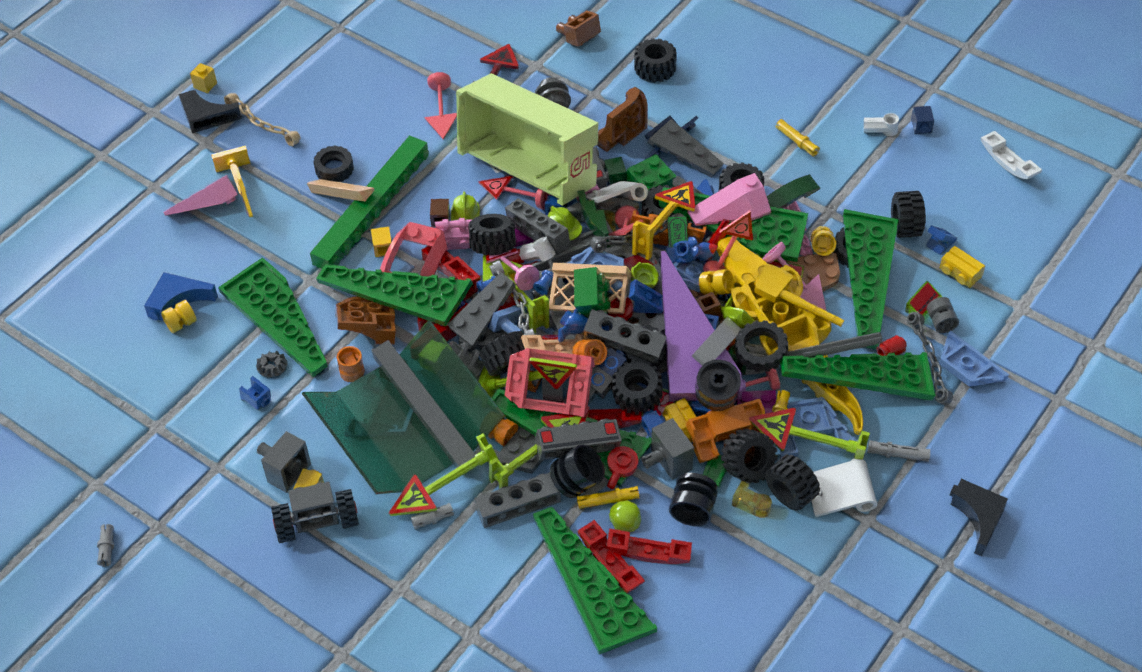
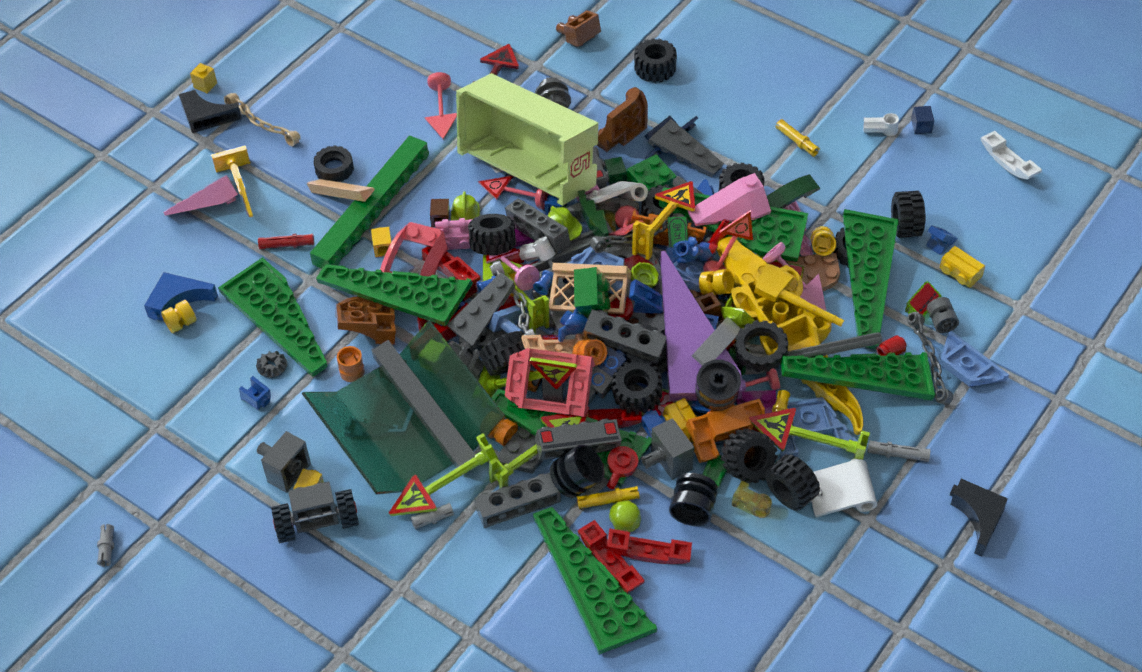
(286, 241): none -> red pin

